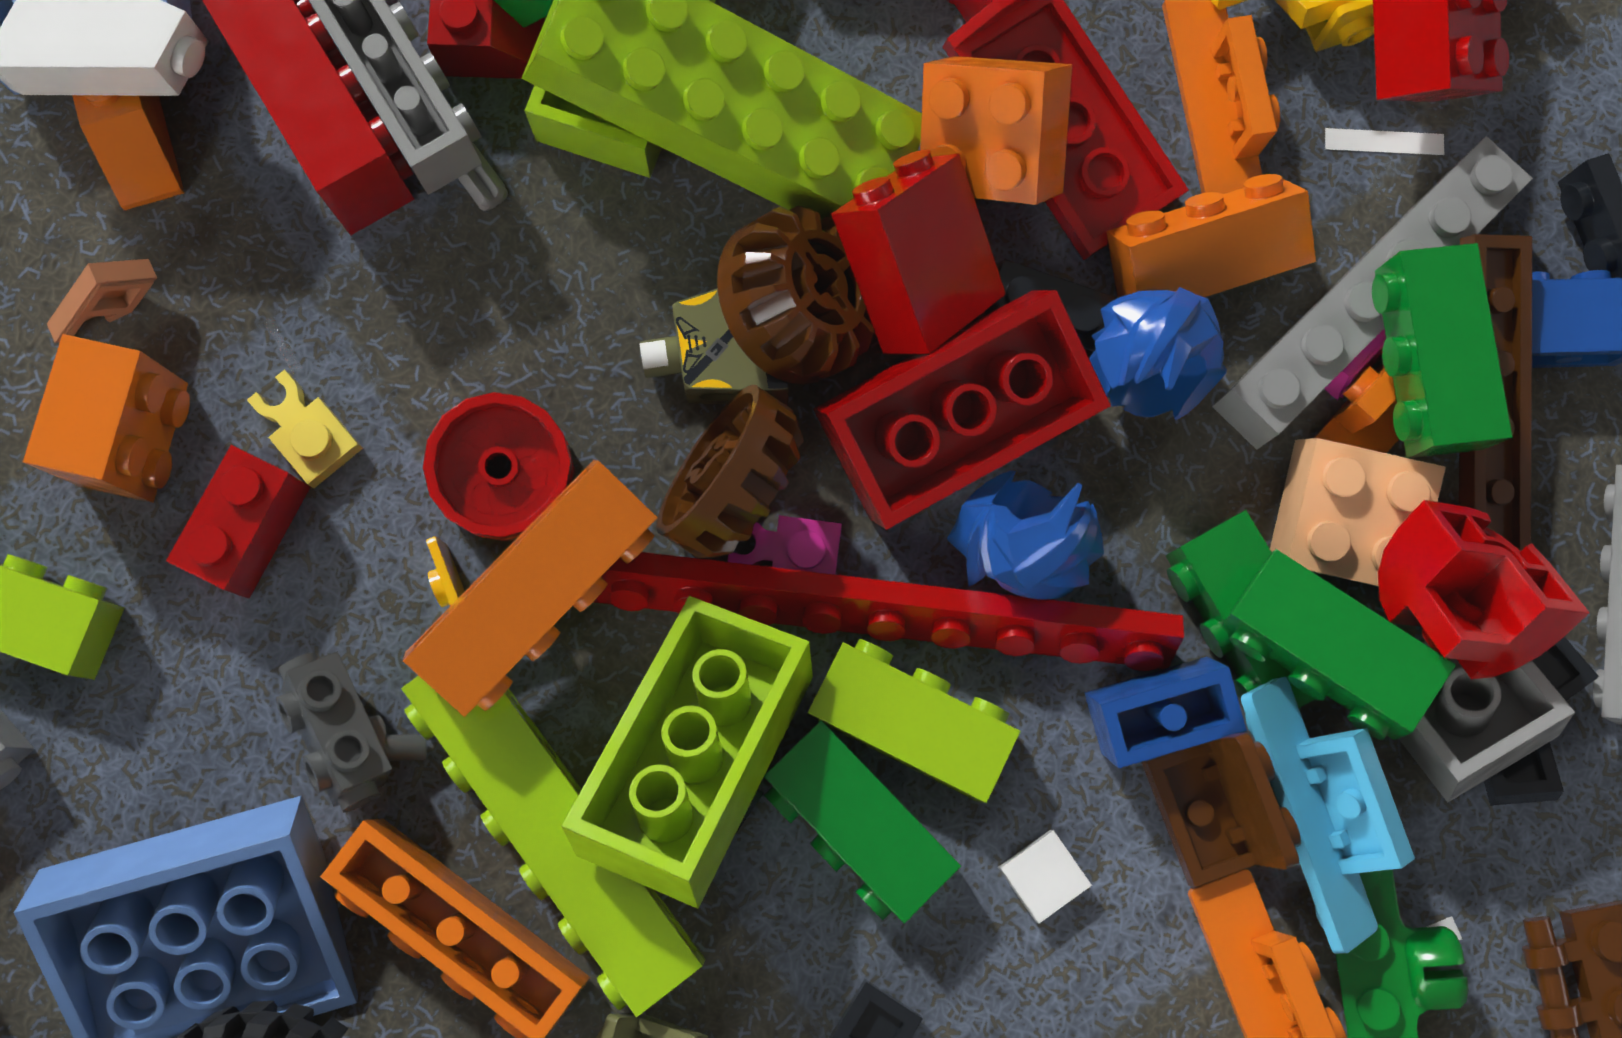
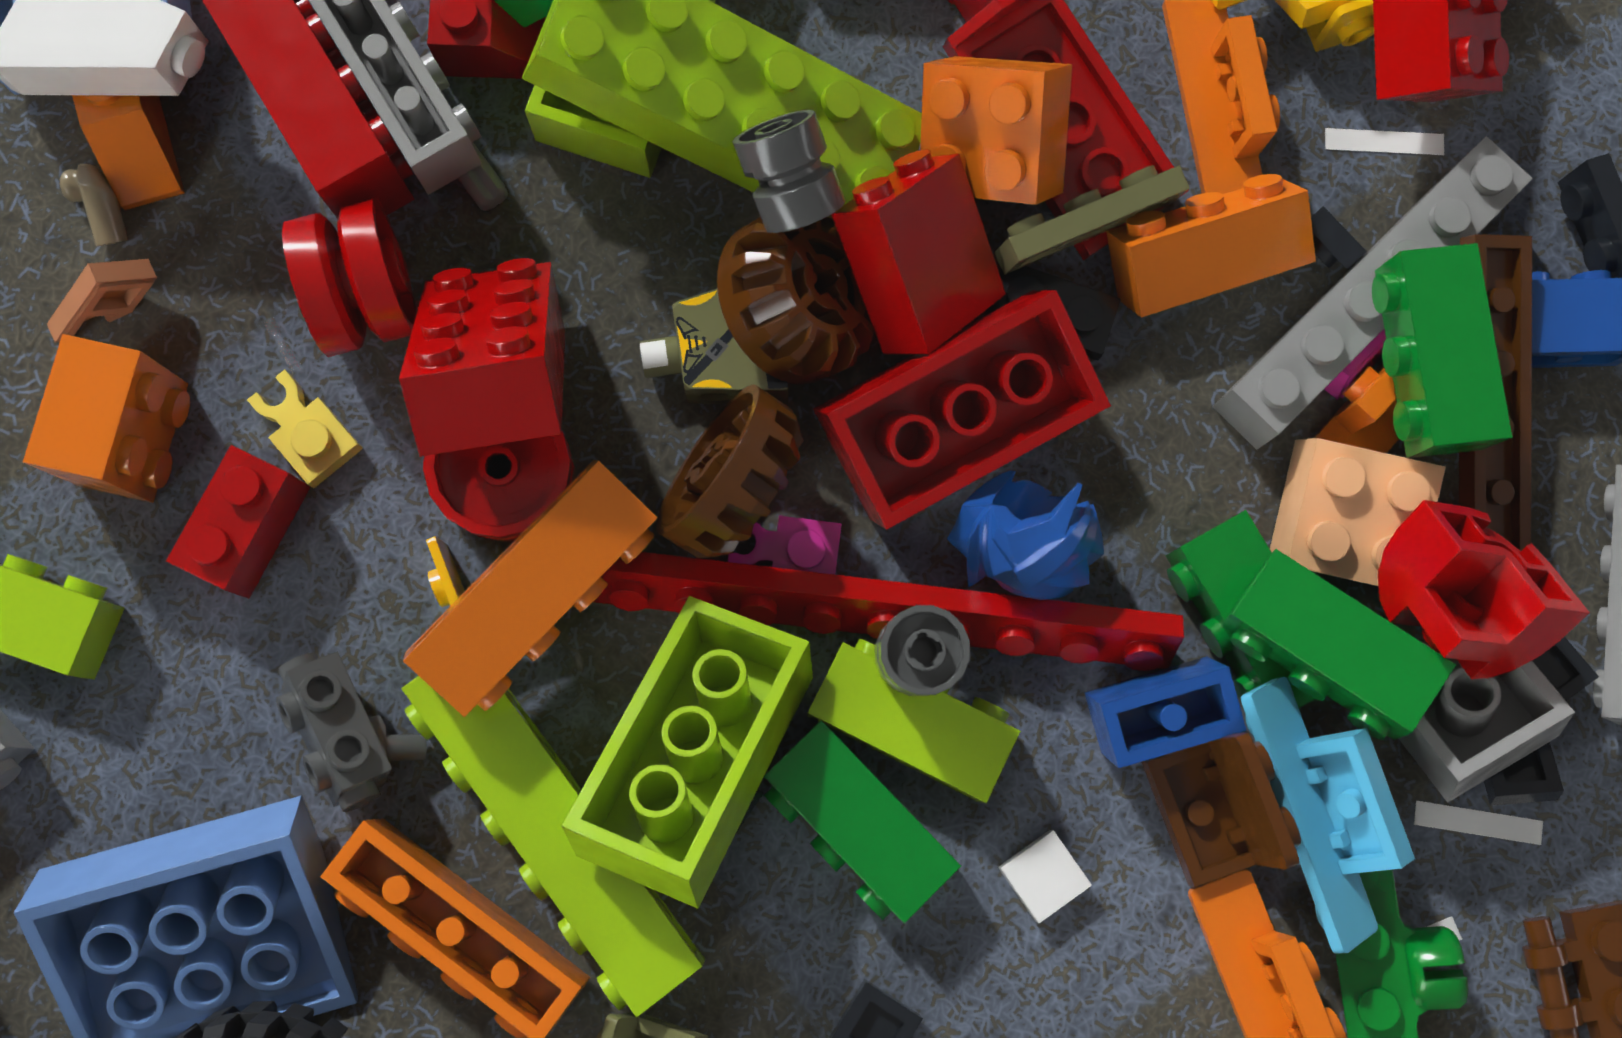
(100, 202): none -> dark tan arm
(349, 277): none -> red wheel
(485, 358): none -> red brick
(787, 164): none -> dark grey wheel
(922, 651): none -> dark grey wheel
(1089, 216): none -> olive plate
(1158, 352): blue hair -> none
(1333, 241): none -> black plate
(1478, 822): none -> white piece

